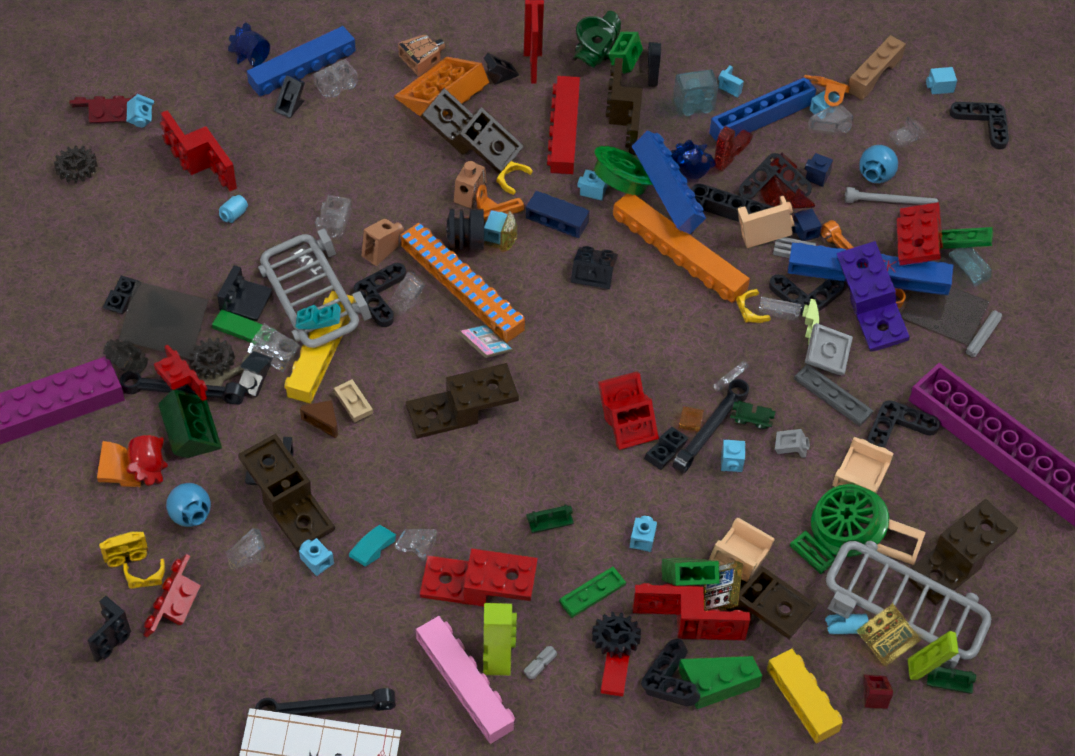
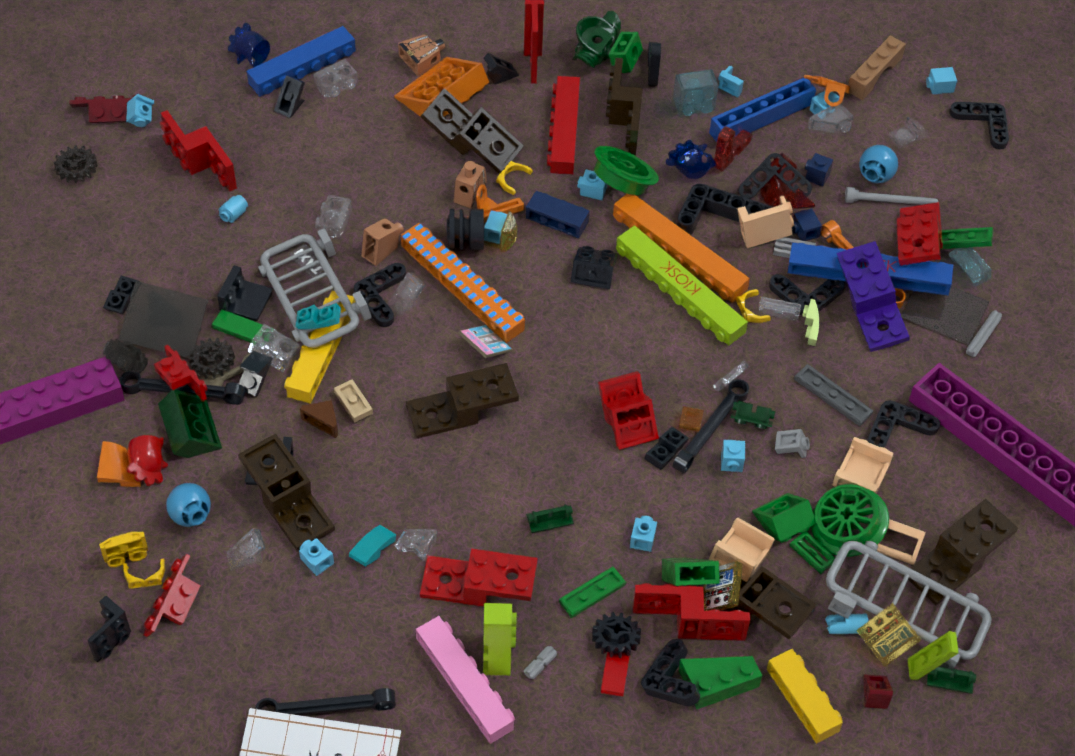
(669, 182): blue brick -> none
(681, 285): none -> lime brick
(785, 516): none -> green slope
(828, 349): light grey tile -> none

